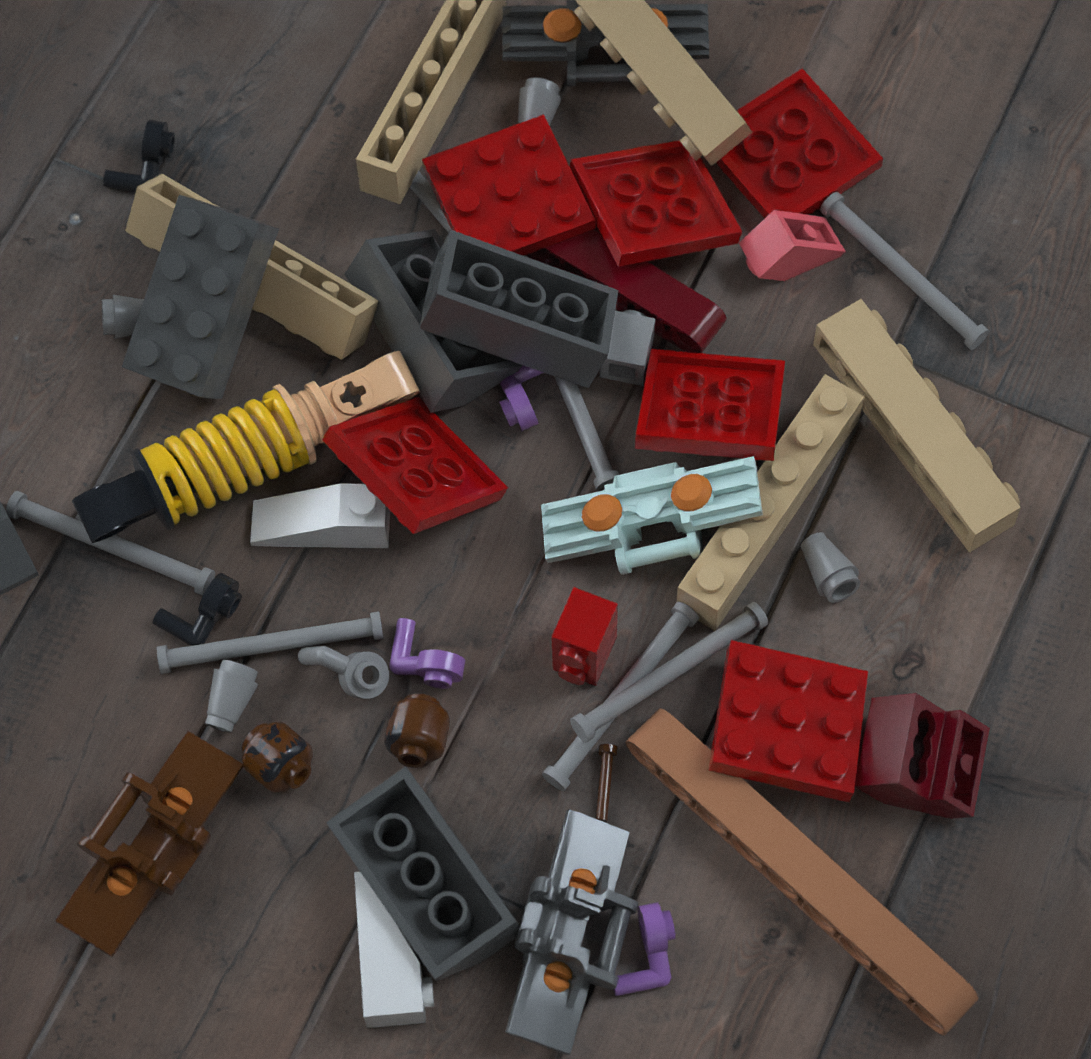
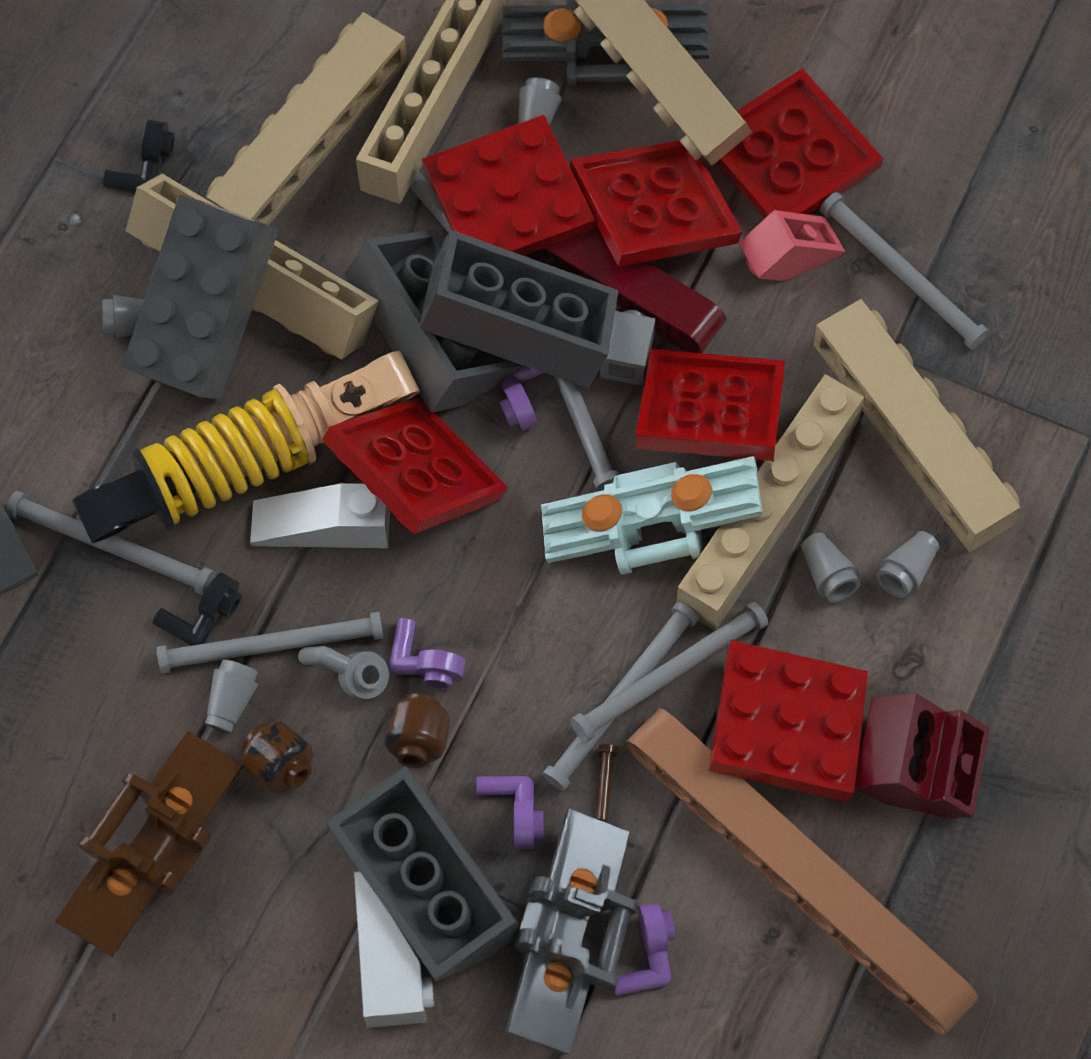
(311, 121): none -> tan brick
(527, 821): none -> medium lavender plate
(584, 637): red brick -> none
(906, 566): none -> light grey cone

